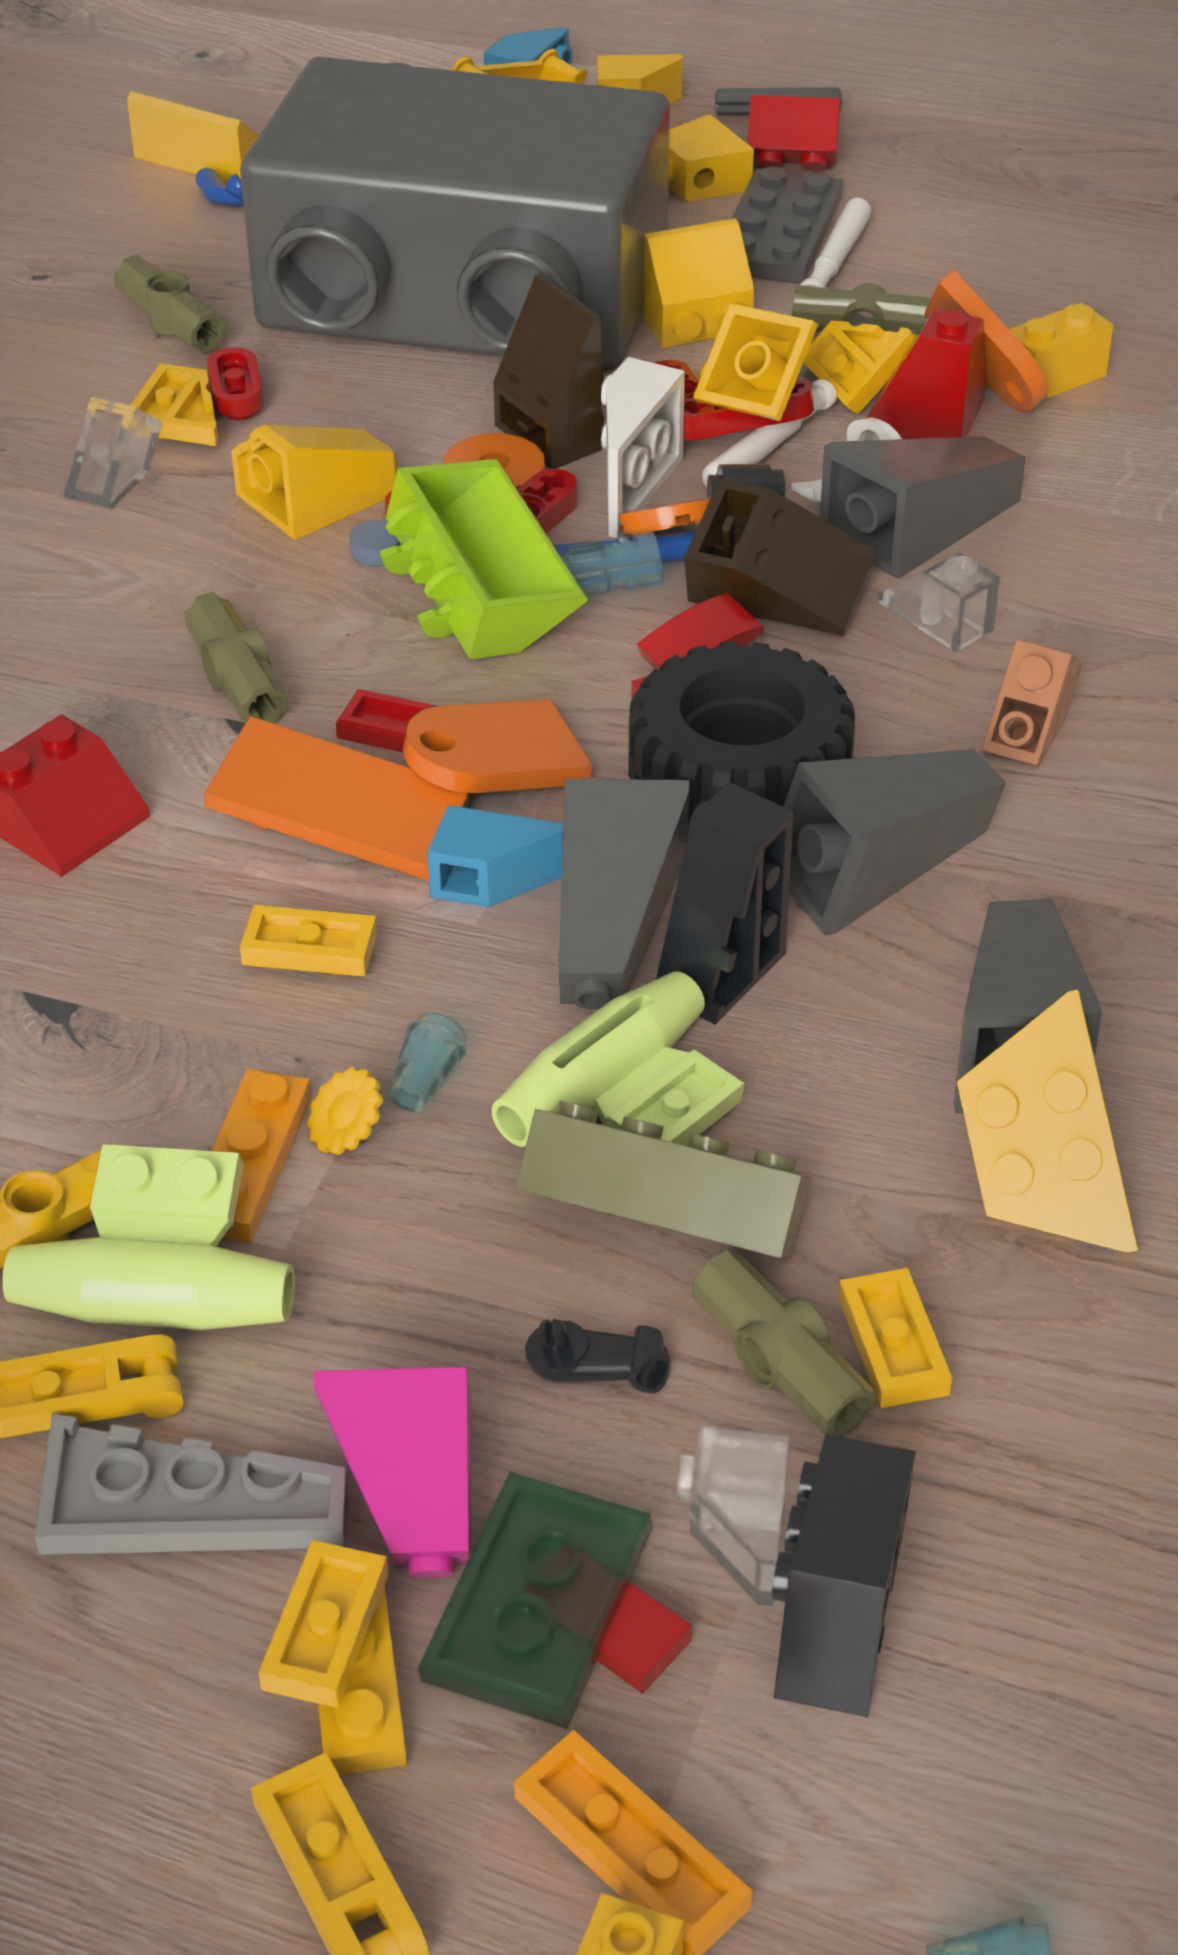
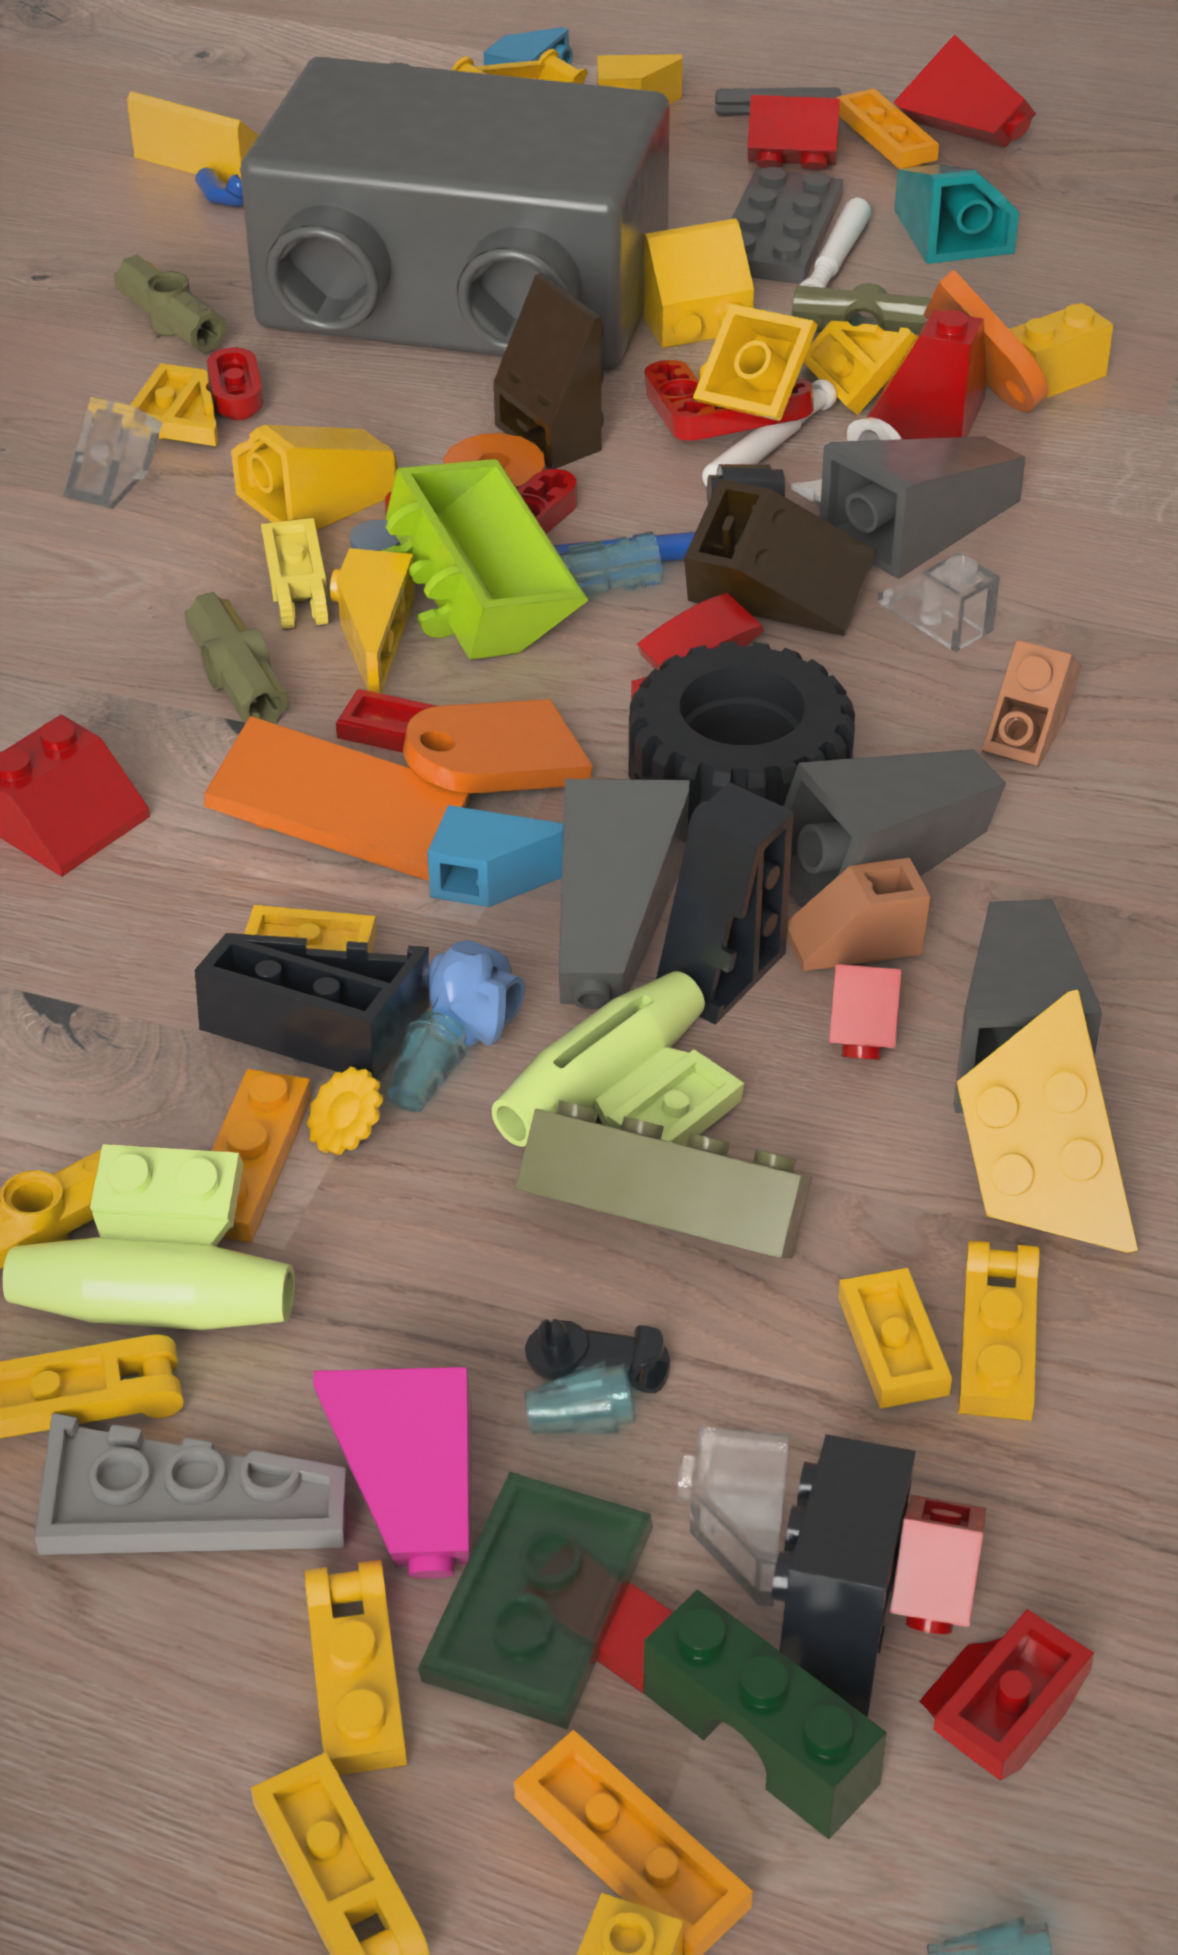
(295, 568): none -> light yellow hinge
(312, 1002): none -> black wedge
(324, 1624): yellow plate -> none
(374, 608): none -> yellow slope
(475, 990): none -> medium blue head
(582, 1402): none -> clear light blue cone
(640, 433): white slope -> none
(662, 516): orange tile -> none
(707, 160): yellow torso -> none
(783, 1344): olive piece -> none
(813, 1744): none -> dark green arch
(862, 917): none -> nougat slope
(864, 1010): none -> slope
(888, 129): none -> light orange plate
(938, 1564): none -> slope
(954, 213): none -> teal slope
(965, 98): none -> red slope
(999, 1333): none -> yellow plate
(1008, 1693): none -> red slope

